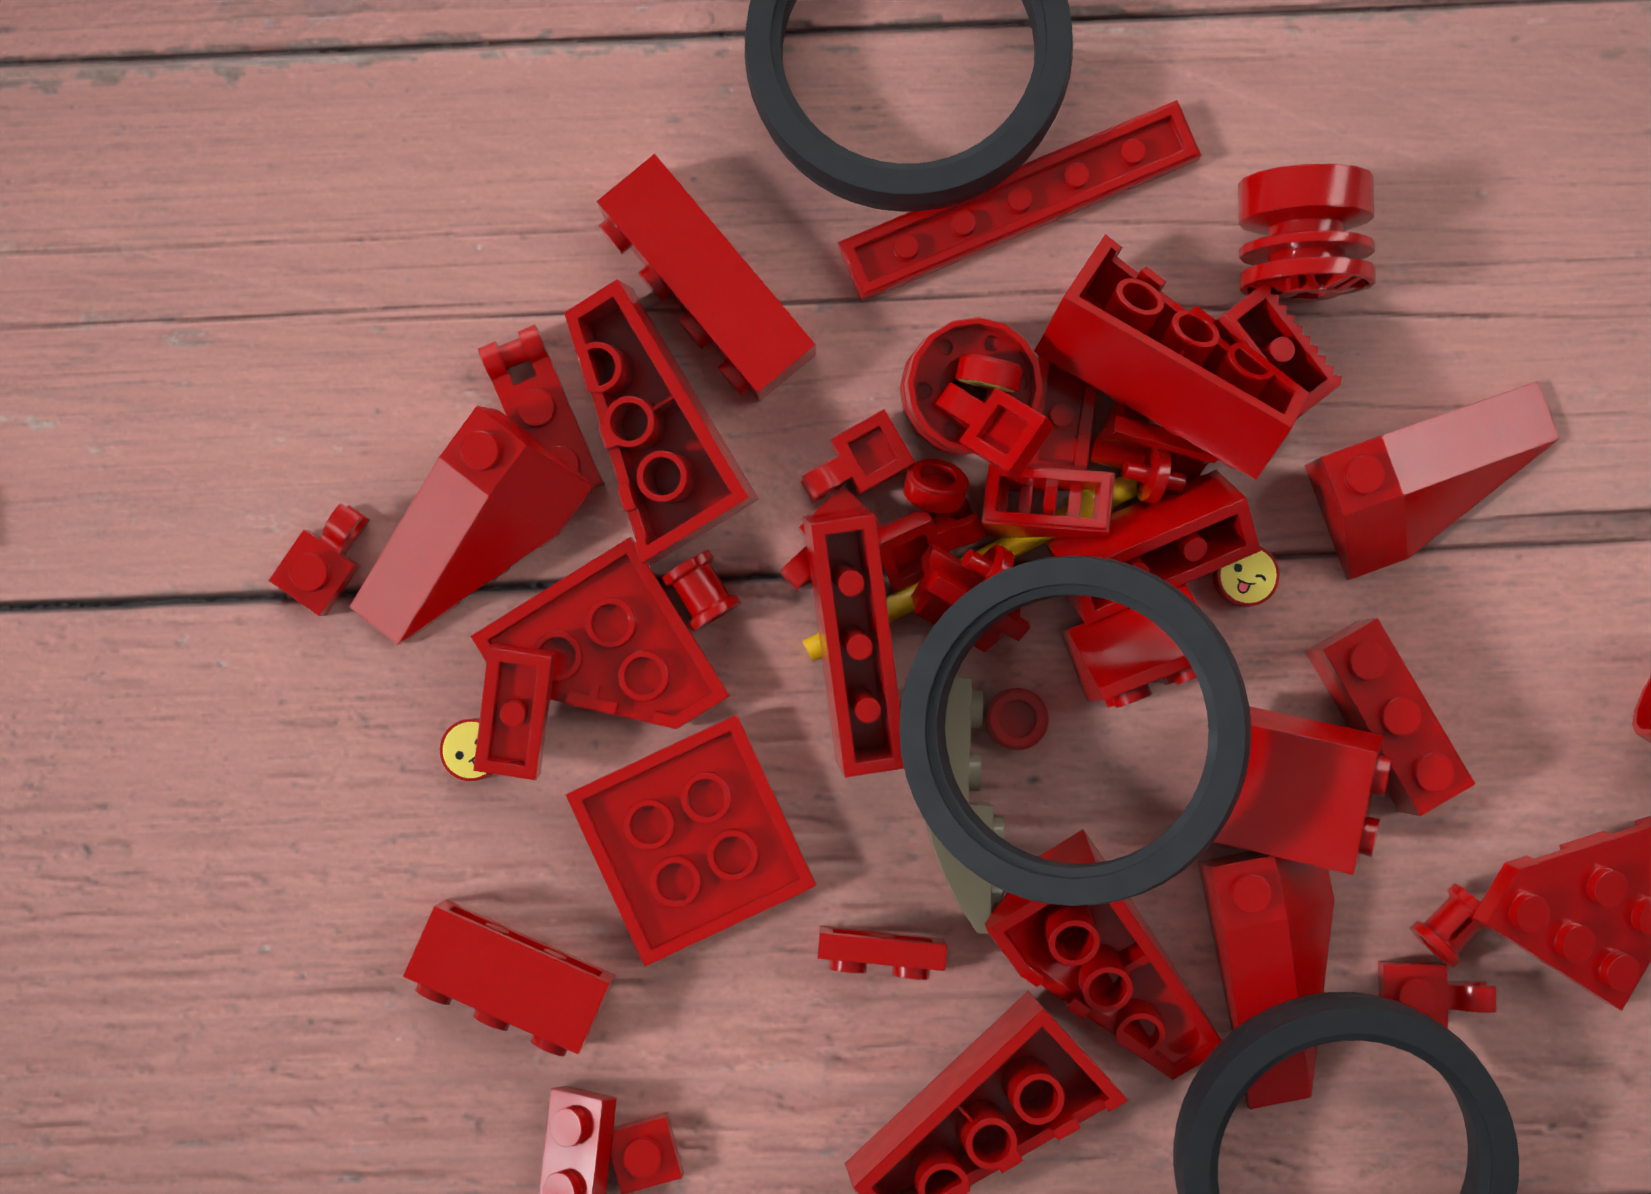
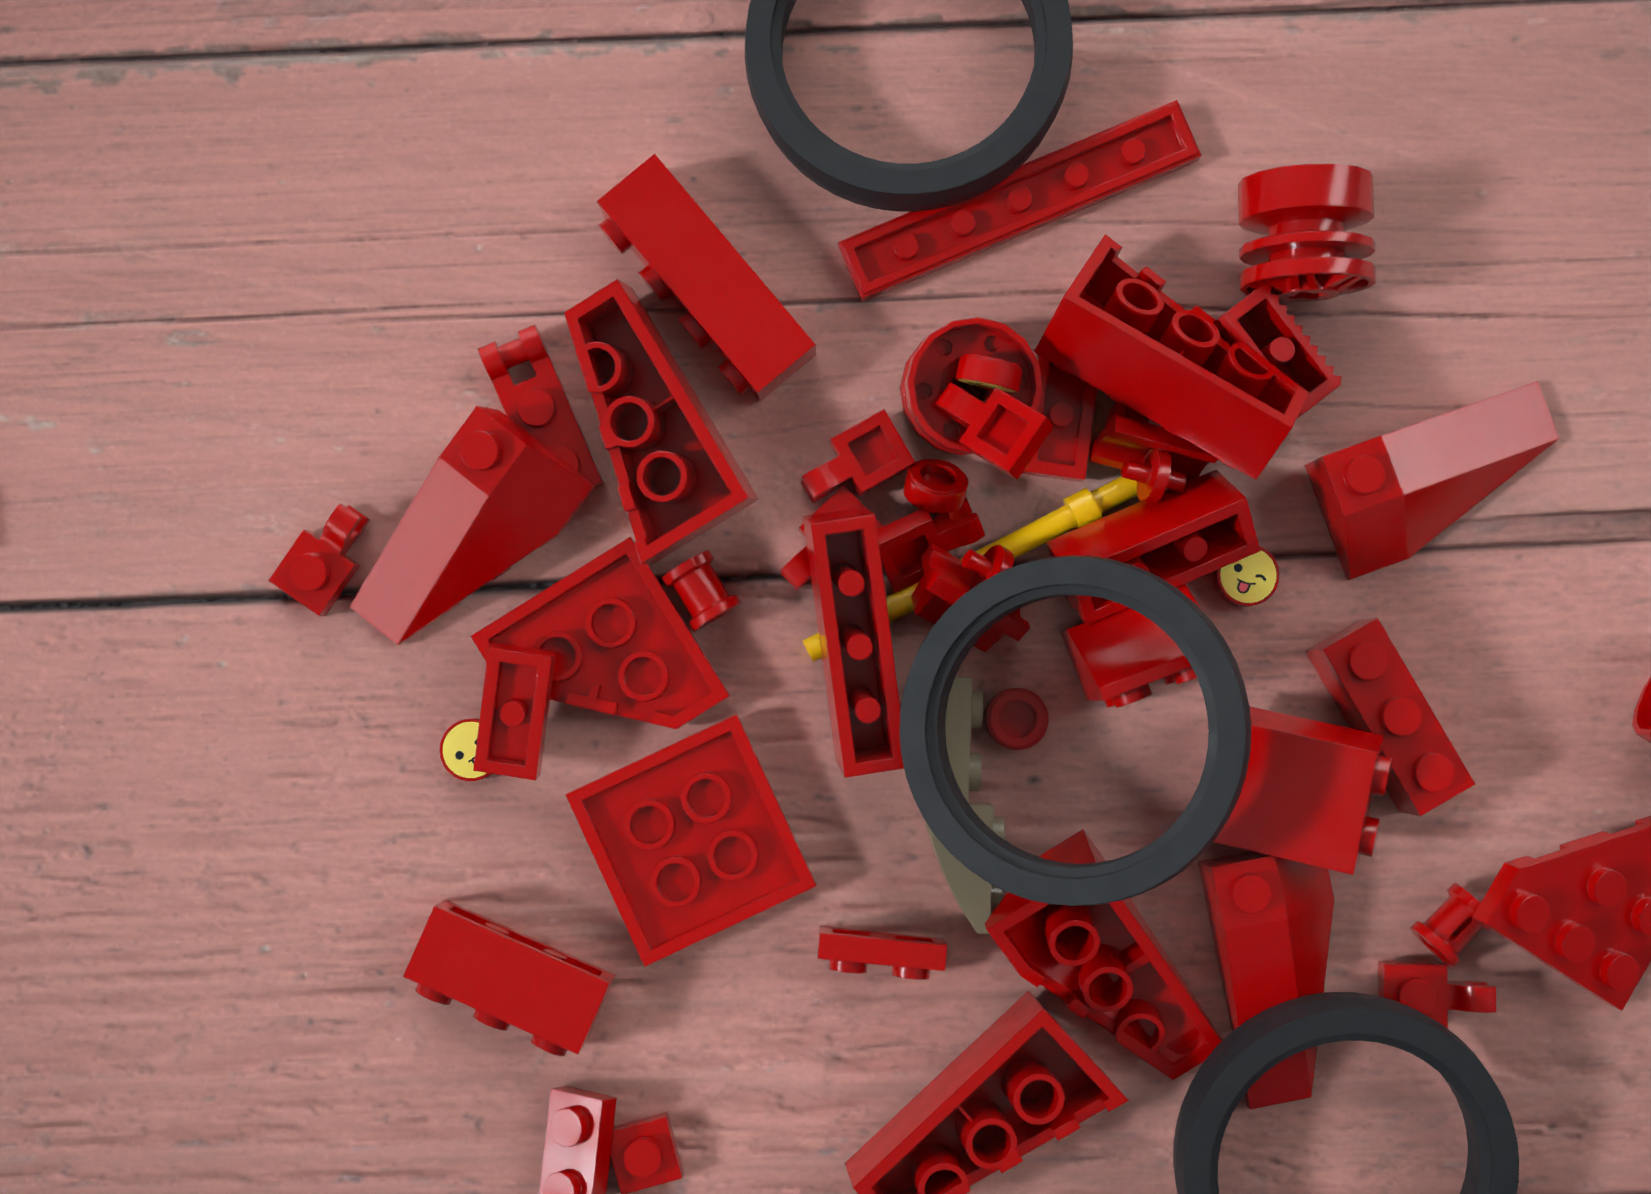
(1000, 523): red slope -> none

